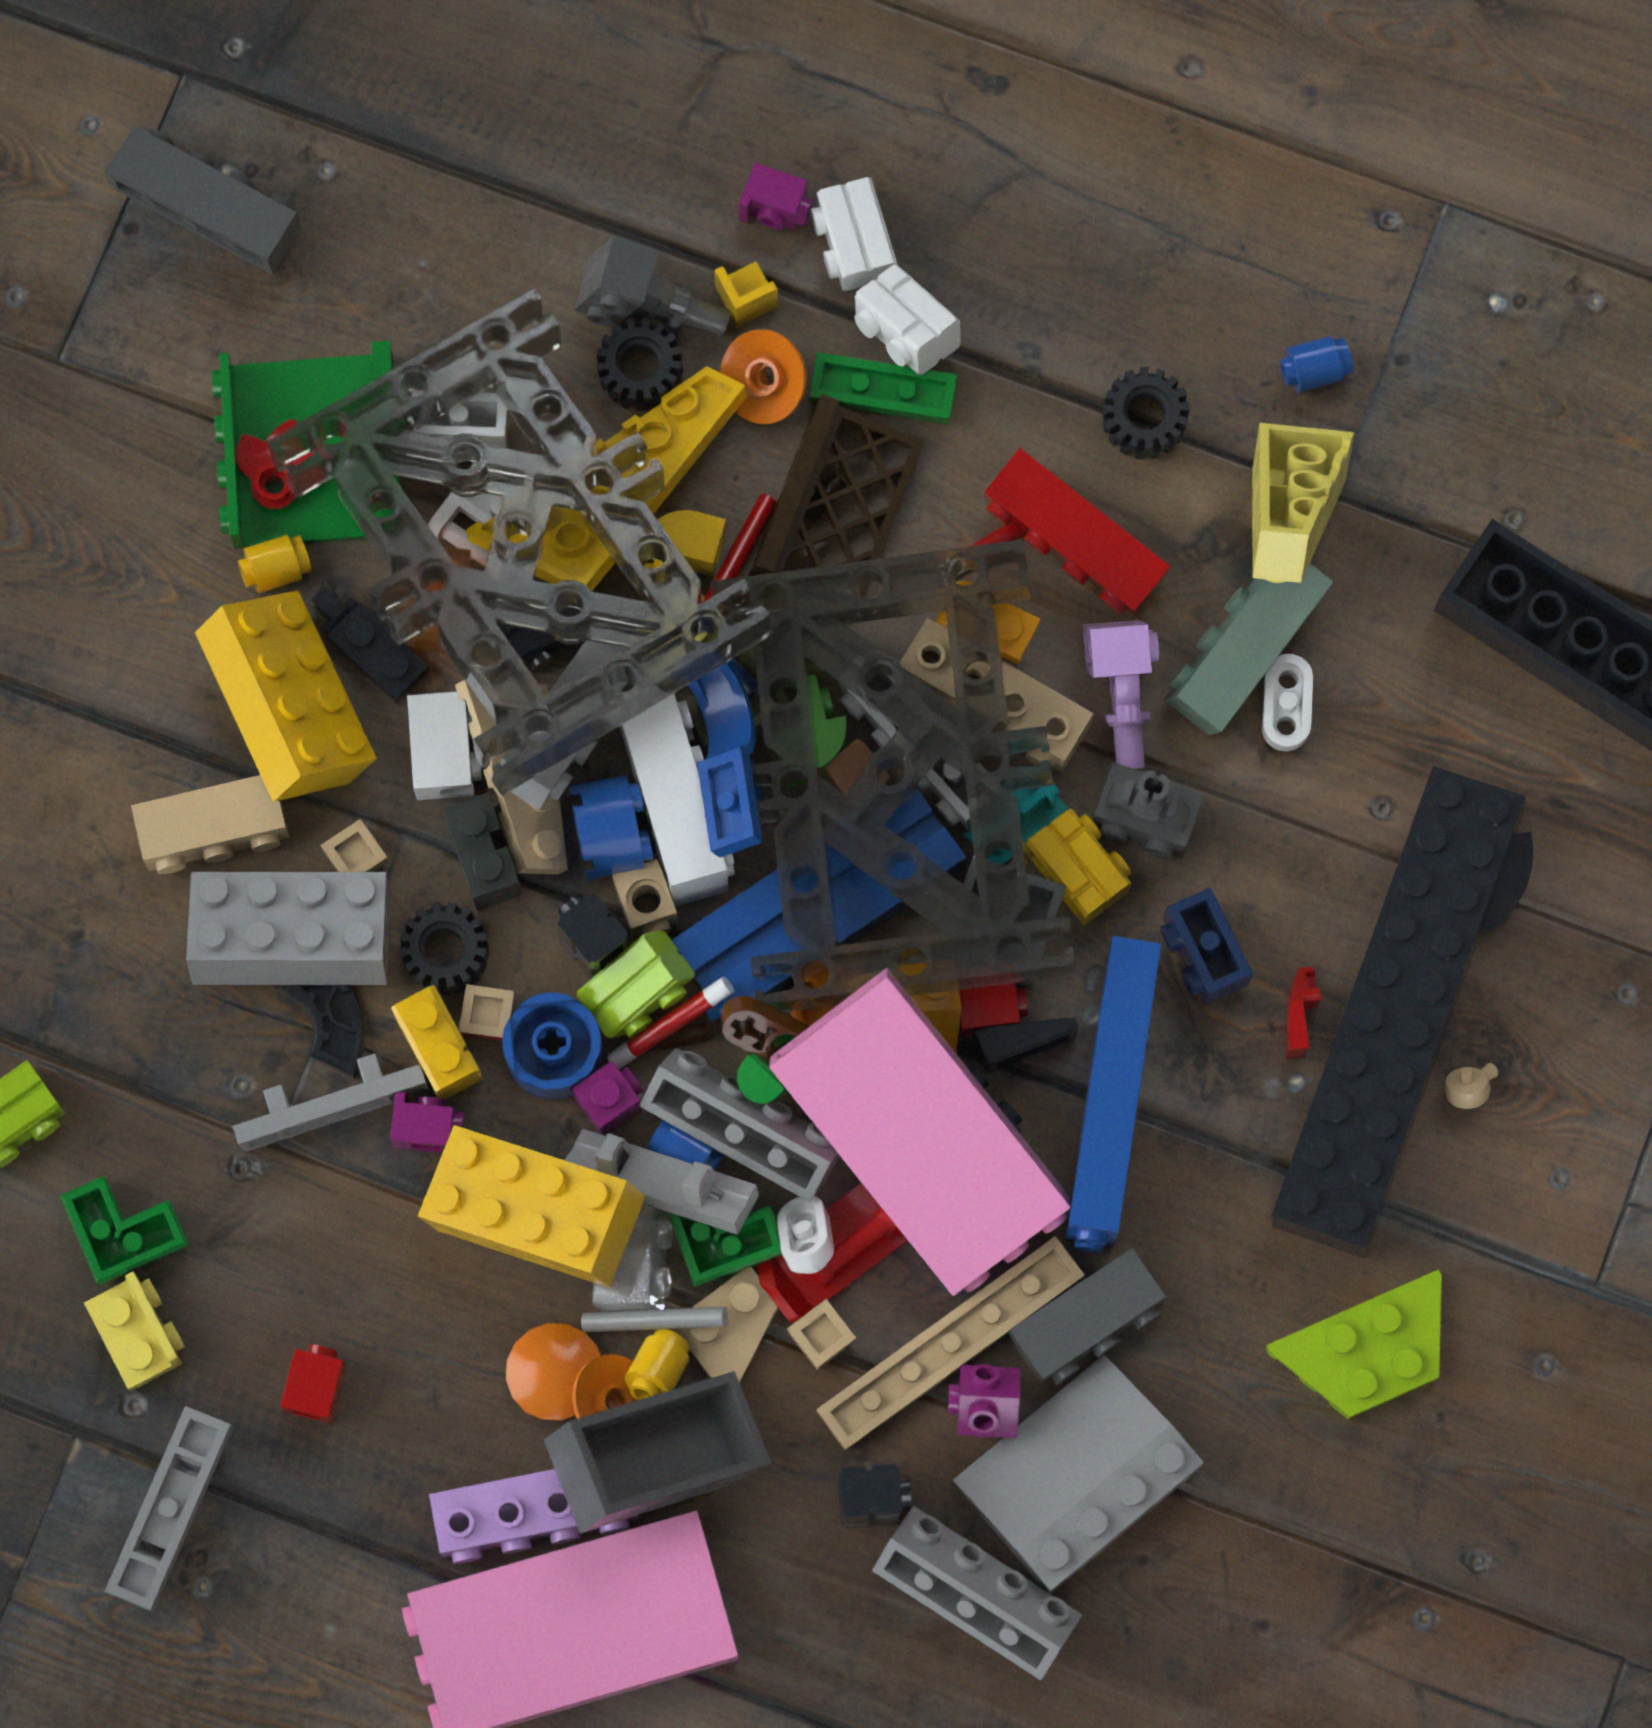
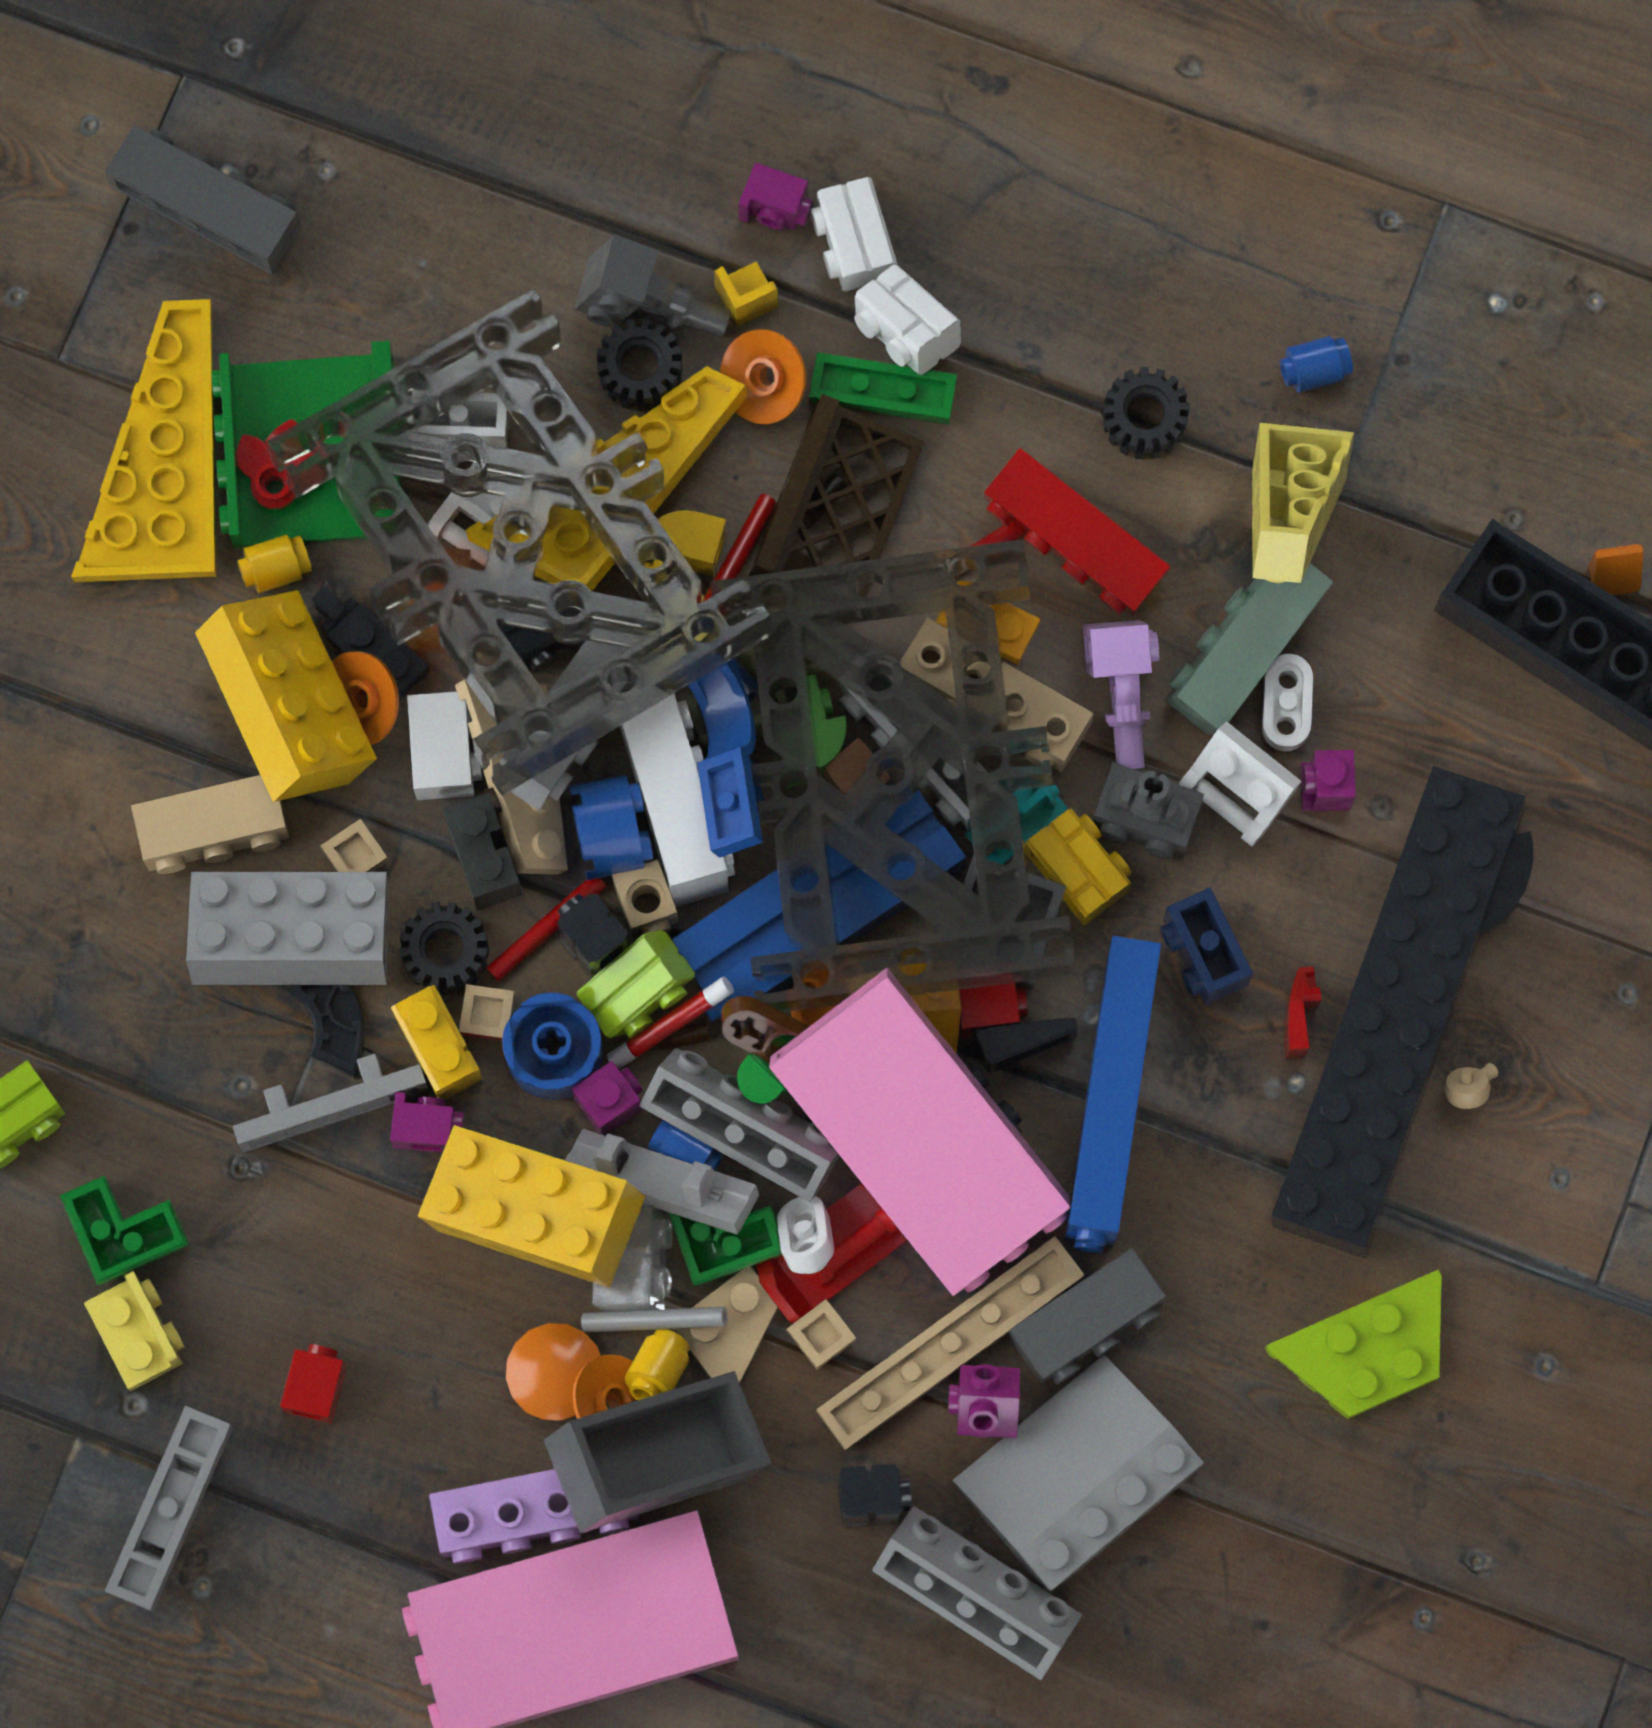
(161, 477): none -> yellow wing
(367, 674): none -> orange dish
(538, 933): none -> red bar
(1248, 774): none -> white plate
(1328, 781): none -> magenta brick
(1617, 569): none -> orange slope

